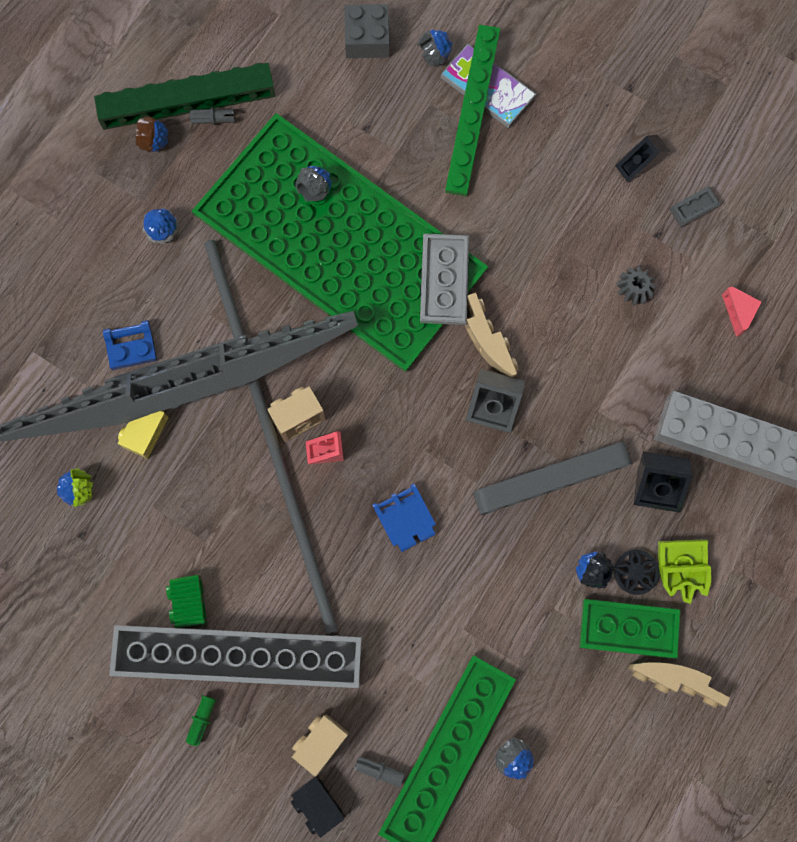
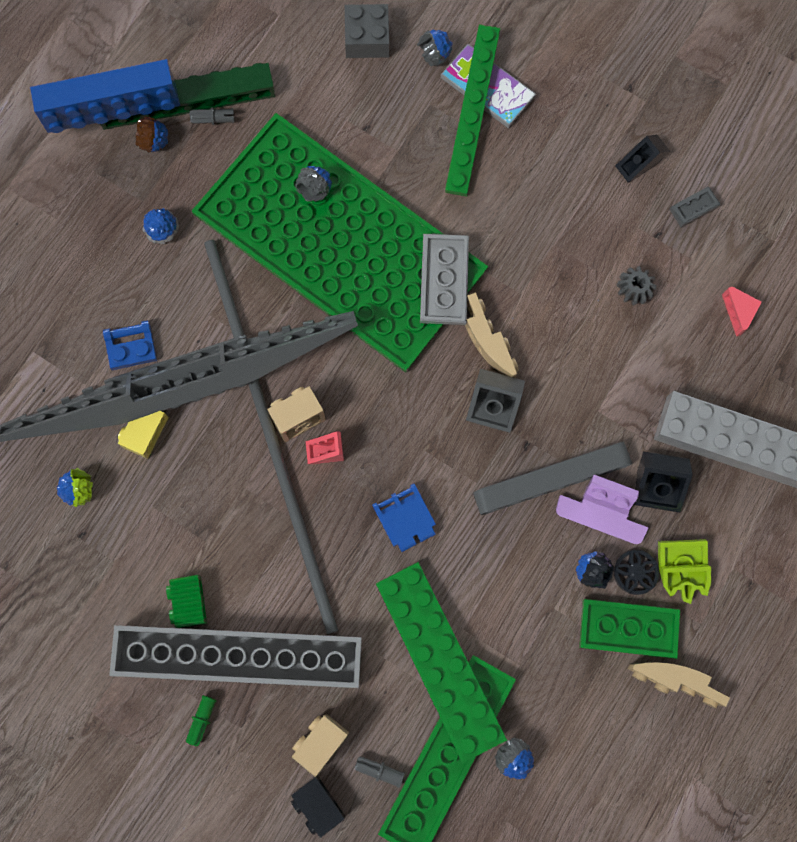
(105, 96): none -> blue brick
(441, 662): none -> green plate
(604, 509): none -> lavender plate

